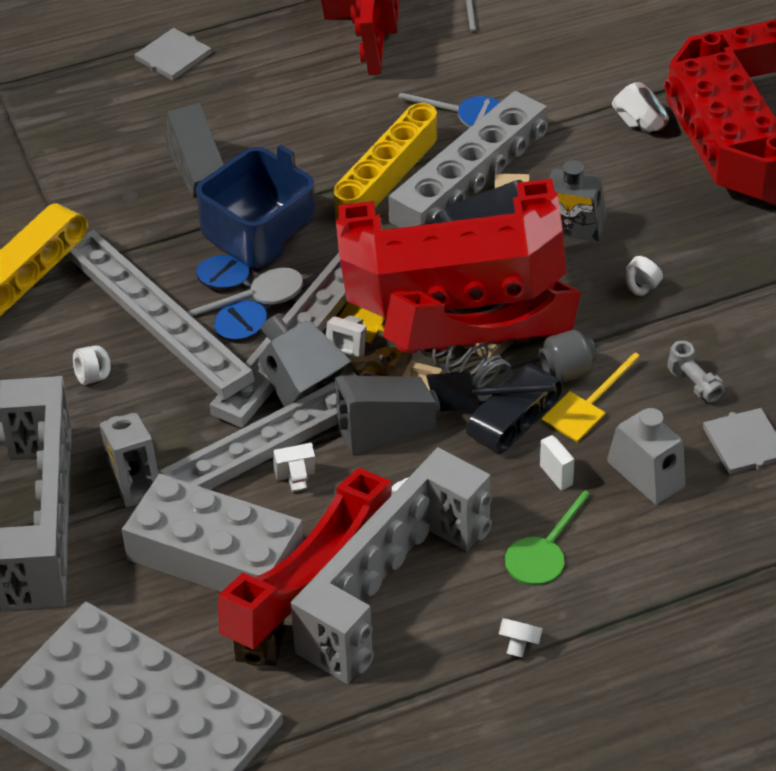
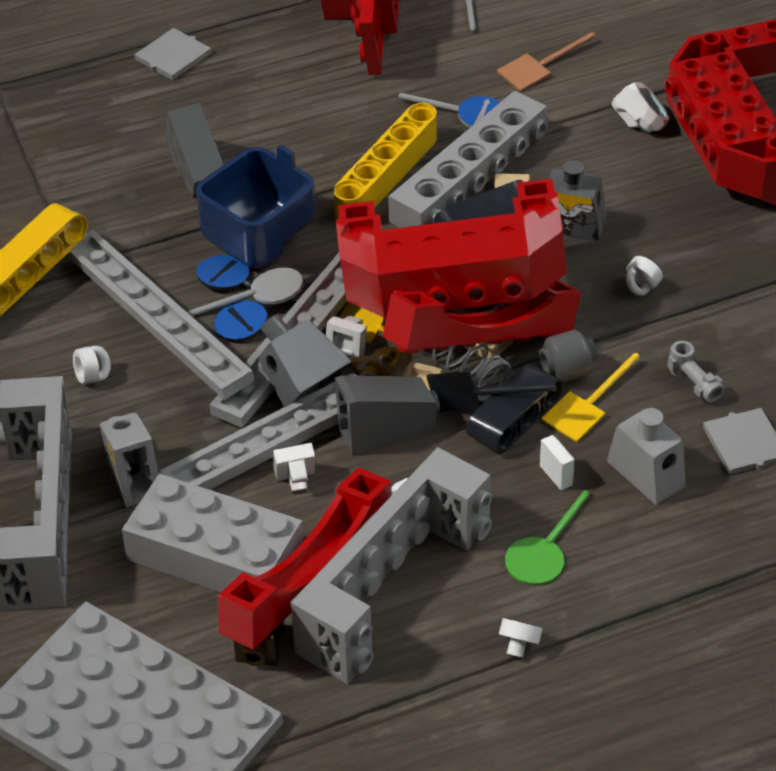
(527, 71): none -> nougat piece

